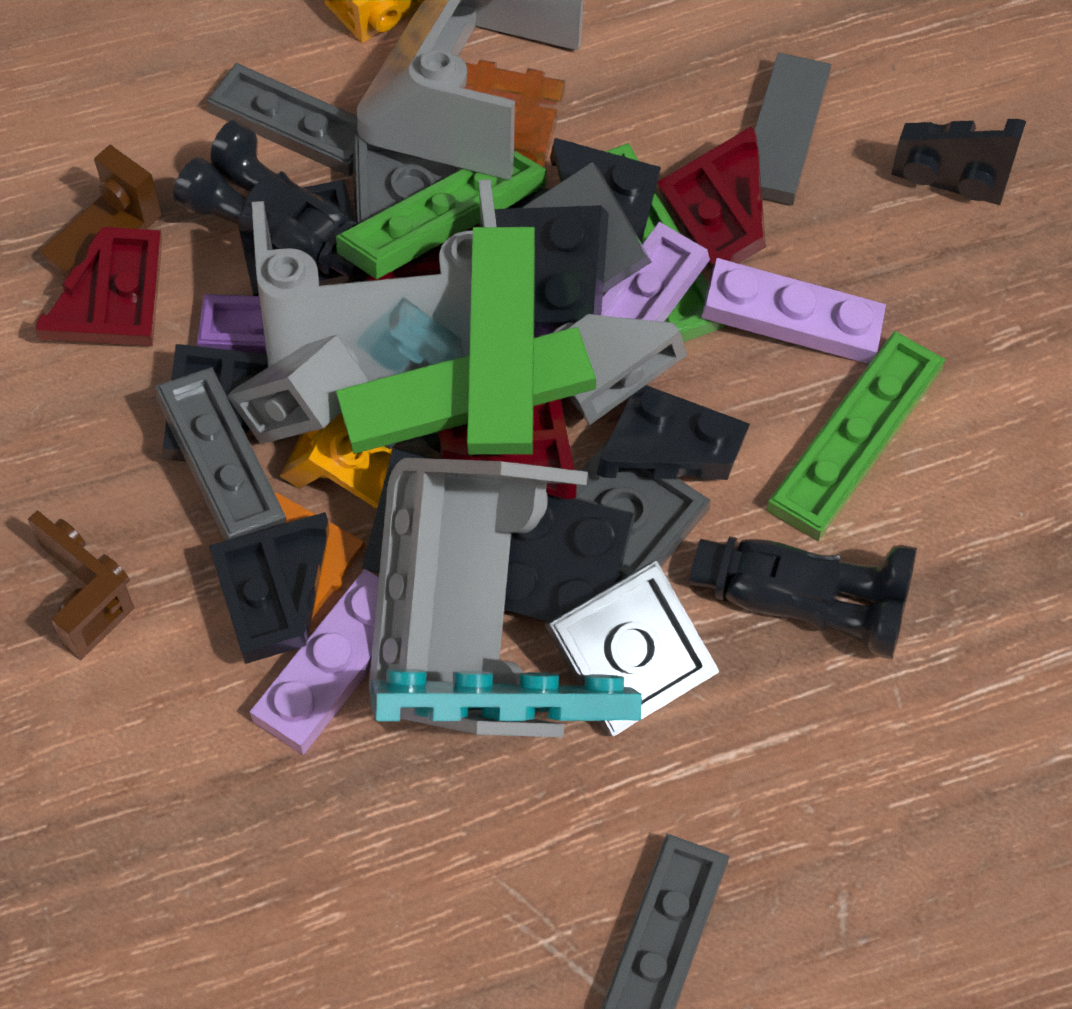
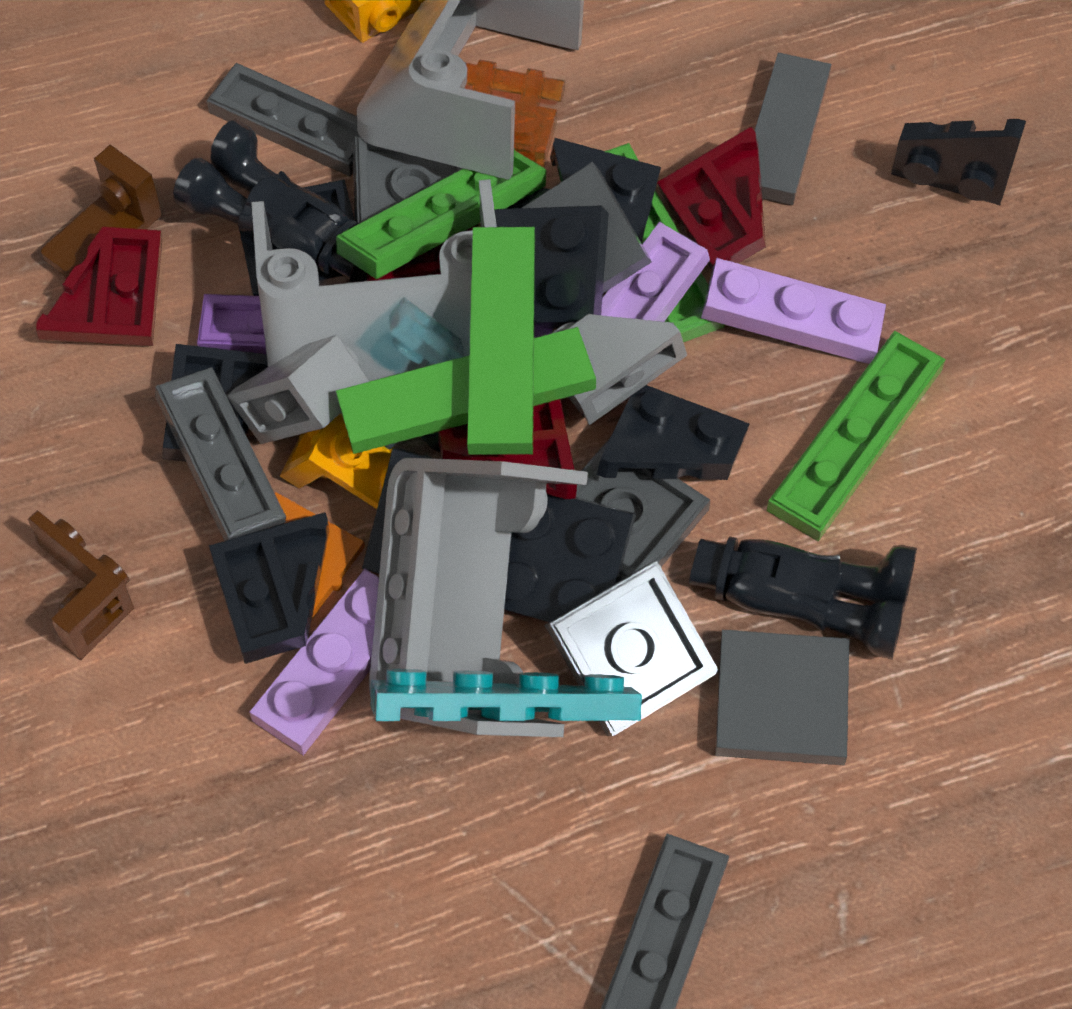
(783, 697): none -> dark grey tile

